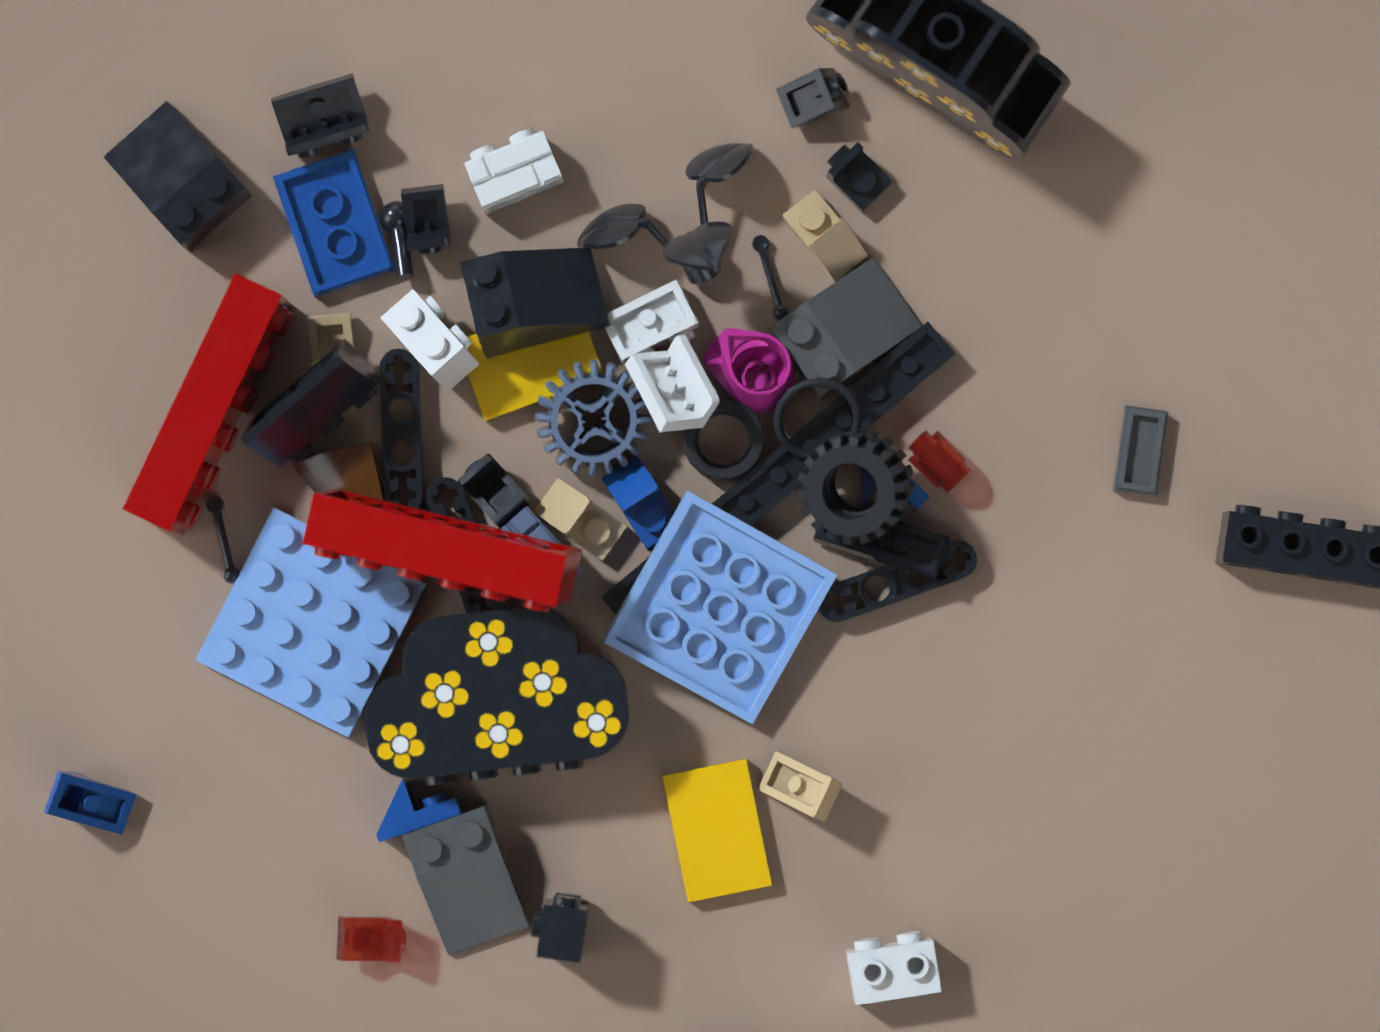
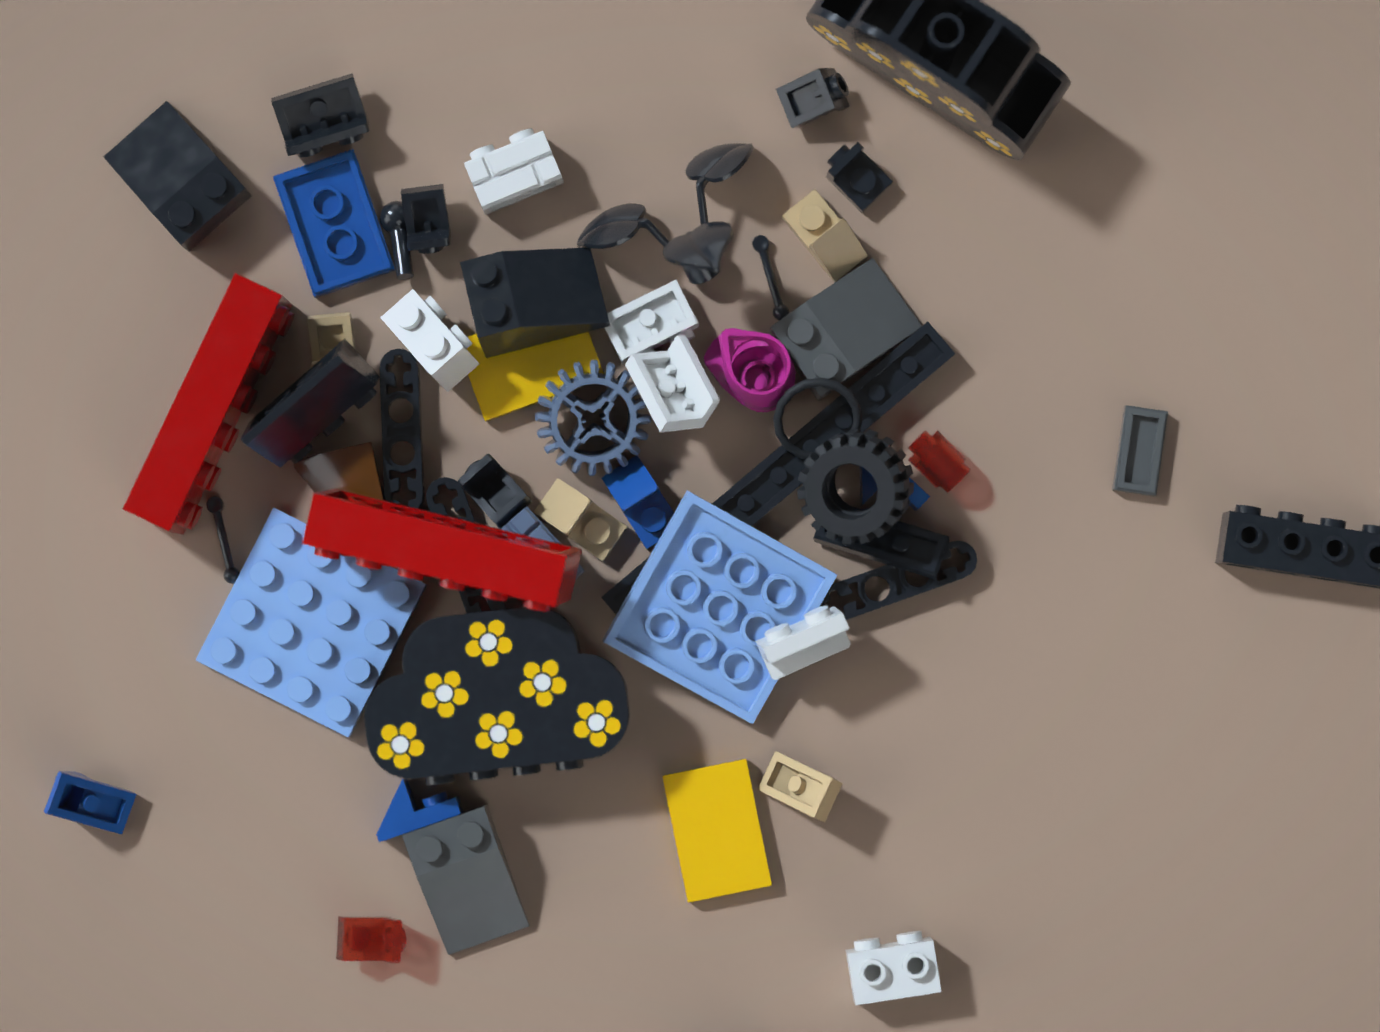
(561, 927): black brick -> none
(746, 462): black tyre -> none
(805, 642): none -> white bracket

